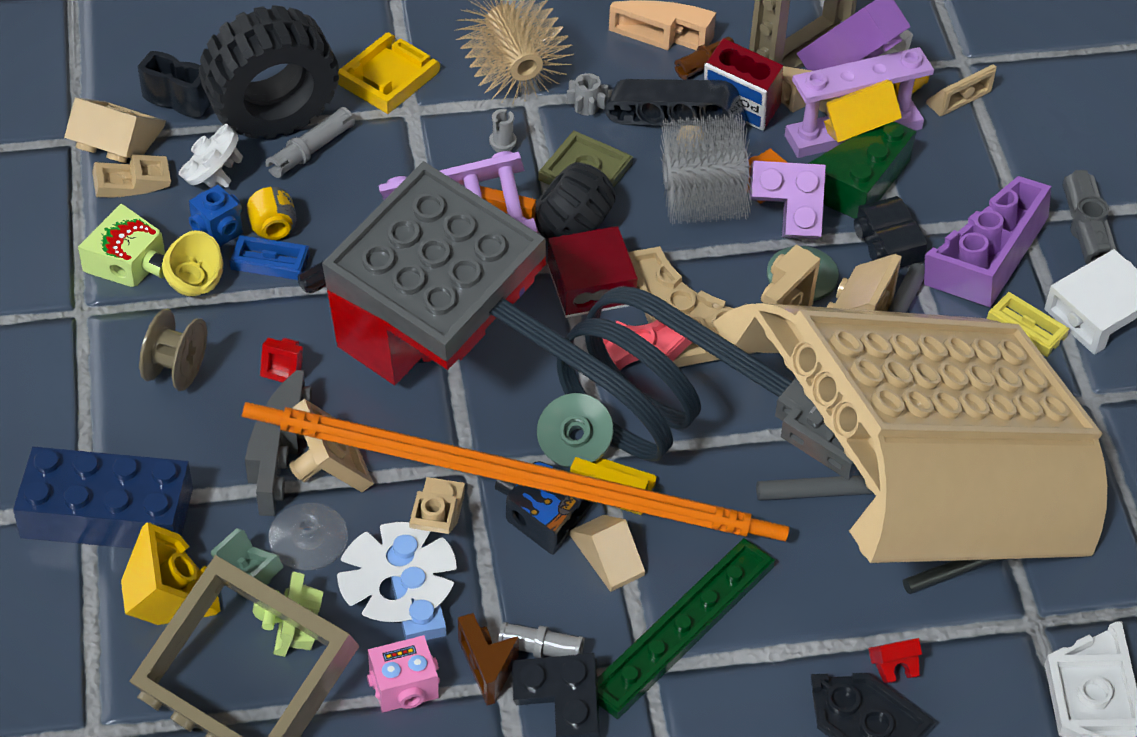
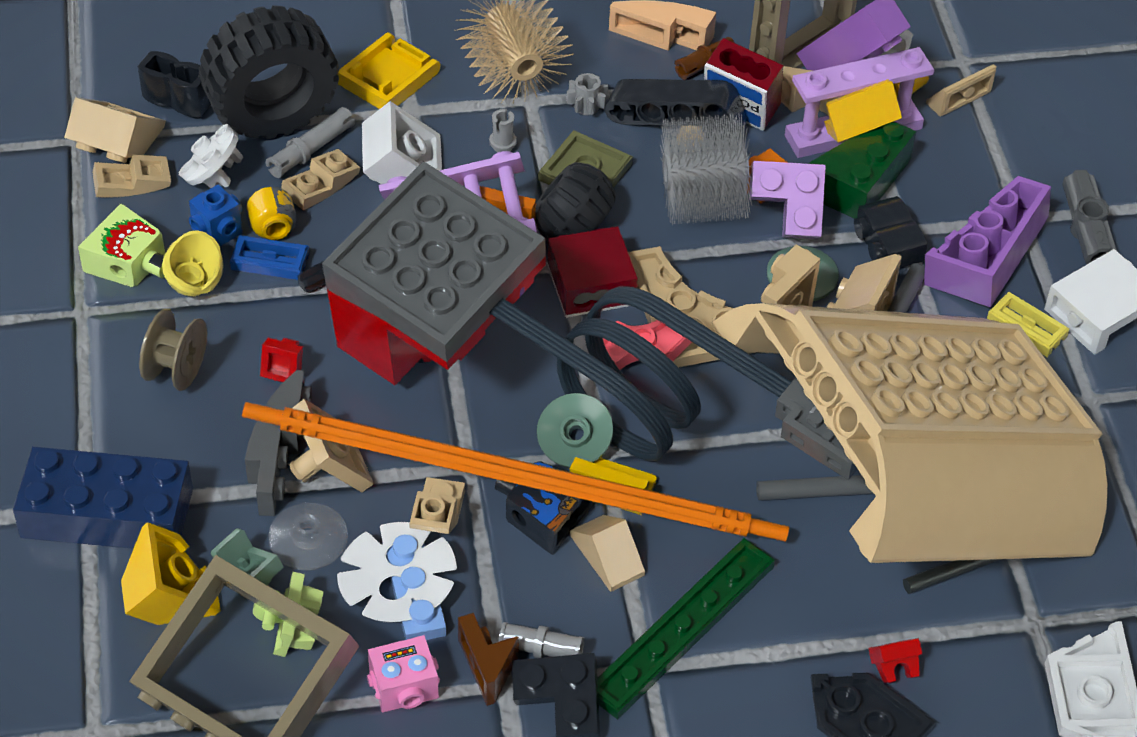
(326, 176): none -> tan slope
(397, 144): none -> white slope

